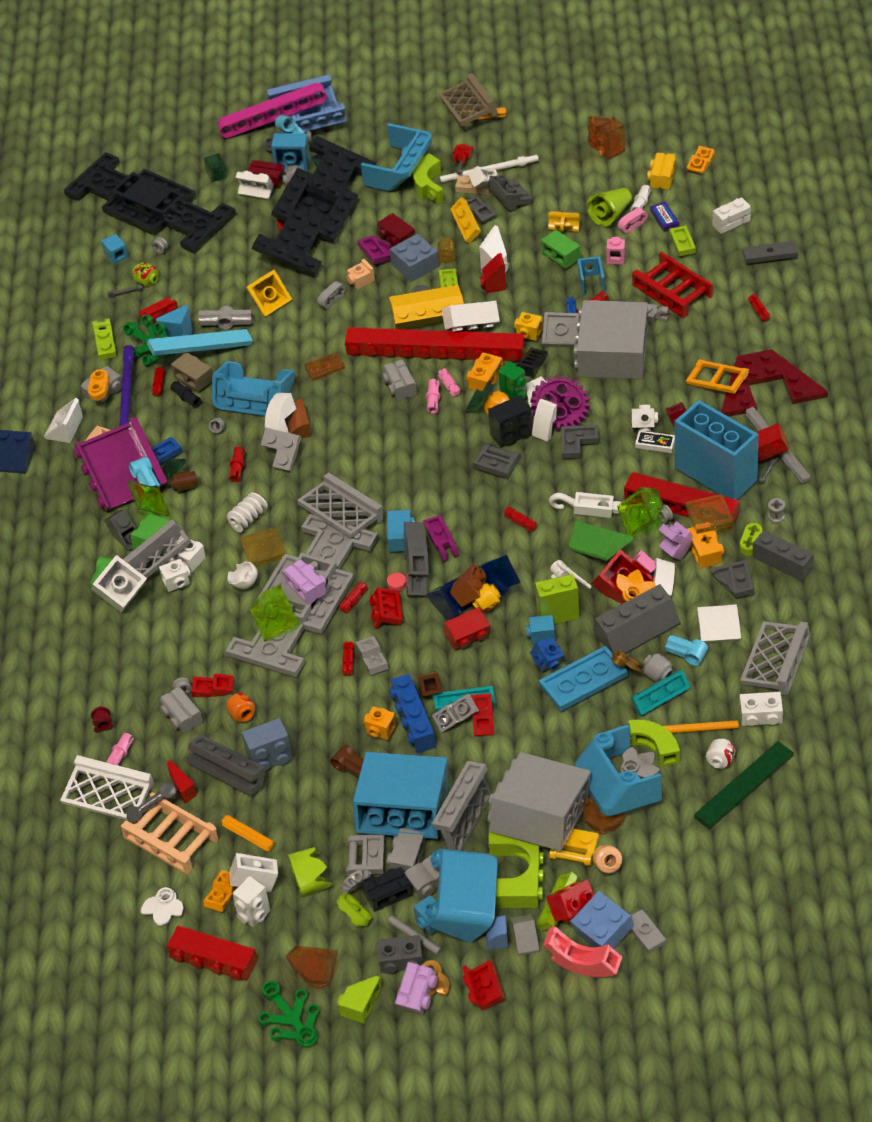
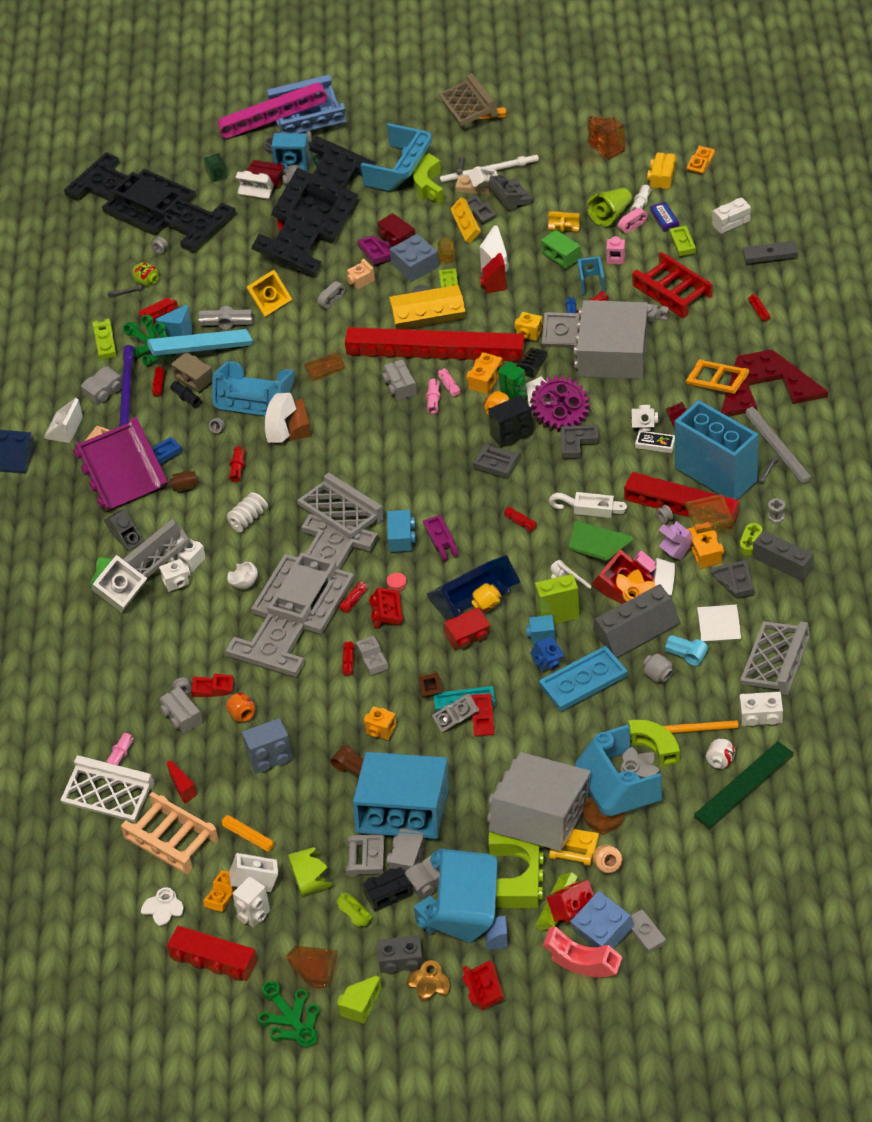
(98, 385): light orange plate -> none
(101, 719): dark red brick -> none
(114, 248): dark azure brick -> none
(143, 472): medium azure piece -> none
(146, 529): bright green brick -> none
(147, 499): clear neon green slope -> none
(167, 791): dark grey bar -> none
(172, 467): clear green slope -> none
(226, 765): dark grey brick -> none
(263, 547): clear yellow tile -> none
(273, 613): clear neon green slope -> none
(286, 447): light grey plate -> none
(291, 126): medium azure piece -> none
(305, 581): lavender brick -> none
(355, 880): light grey gear -> none
(410, 932): light grey bar -> none
(413, 713): blue brick -> none
(416, 559): dark grey slope -> none
(416, 988): lavender brick -> none
(454, 809): light grey fence -> none
(462, 152): red plate -> none
(468, 585): dark orange slope -> none
(470, 316): white brick -> none
(479, 398): clear green slope -> none
(525, 934): light grey slope -> none
(543, 420): white slope -> none
(623, 659): pearl gold plate -> none
(640, 510): clear neon green slope -> none
(660, 692): teal plate -> none
(771, 442): red brick -> none

